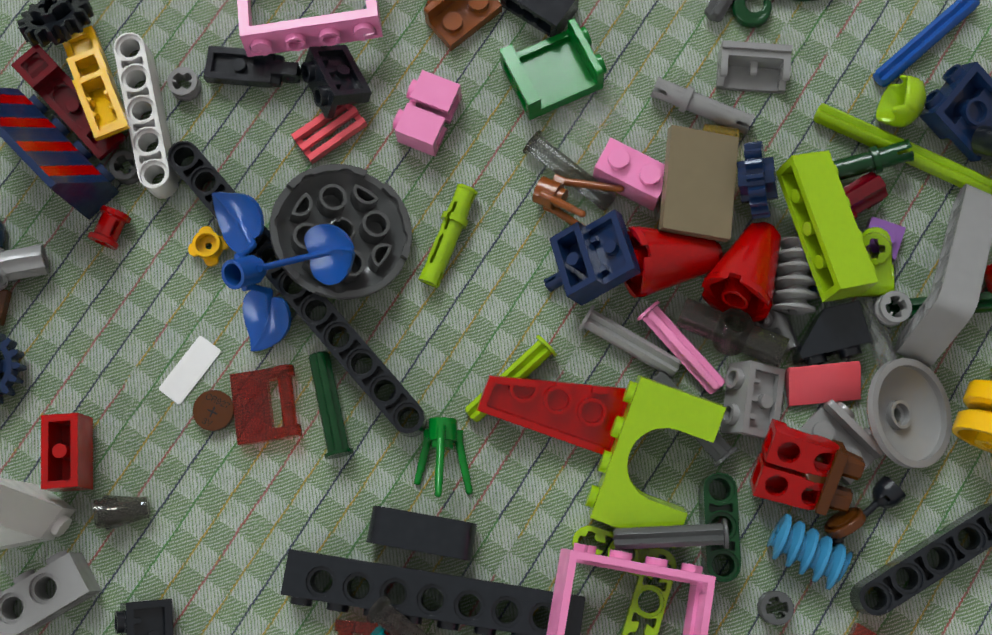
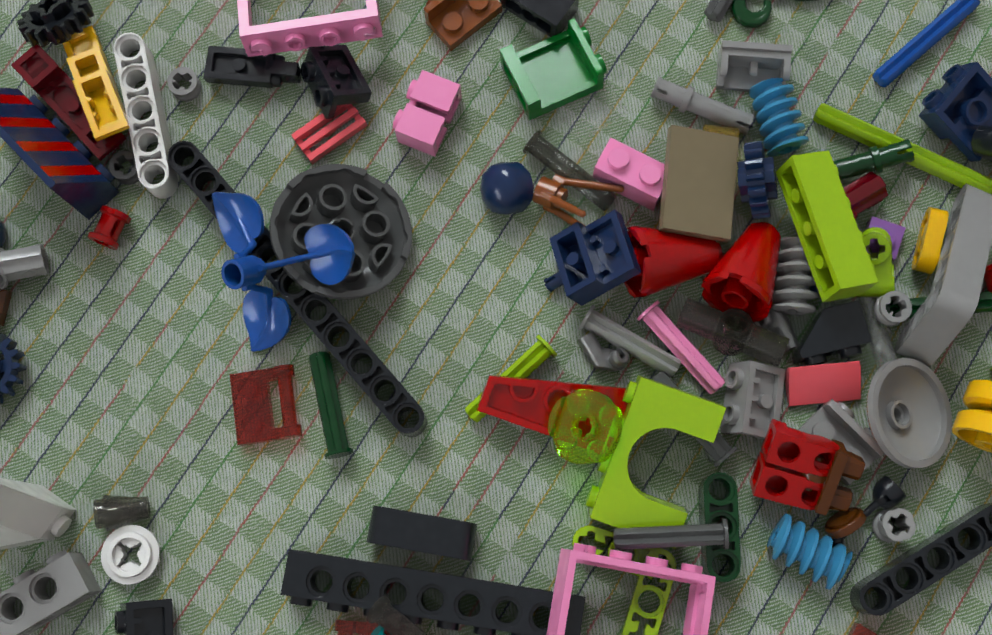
(66, 452): red brick -> none
(114, 554): none -> white gear
(189, 370): white sticker -> none
(201, 239): yellow plate -> none
(213, 410): reddish brown piece -> none
(440, 436): green plant -> none
(453, 222): lime pin -> none
(507, 188): none -> dark blue hair
(602, 357): none -> flat silver arm
(605, 430): none -> clear neon green plate
(776, 116): none -> dark azure piece
(779, 597): dark grey bush -> none
(902, 102): lime hair -> none
(903, 520): none -> light grey bush
(930, 240): none -> yellow beam

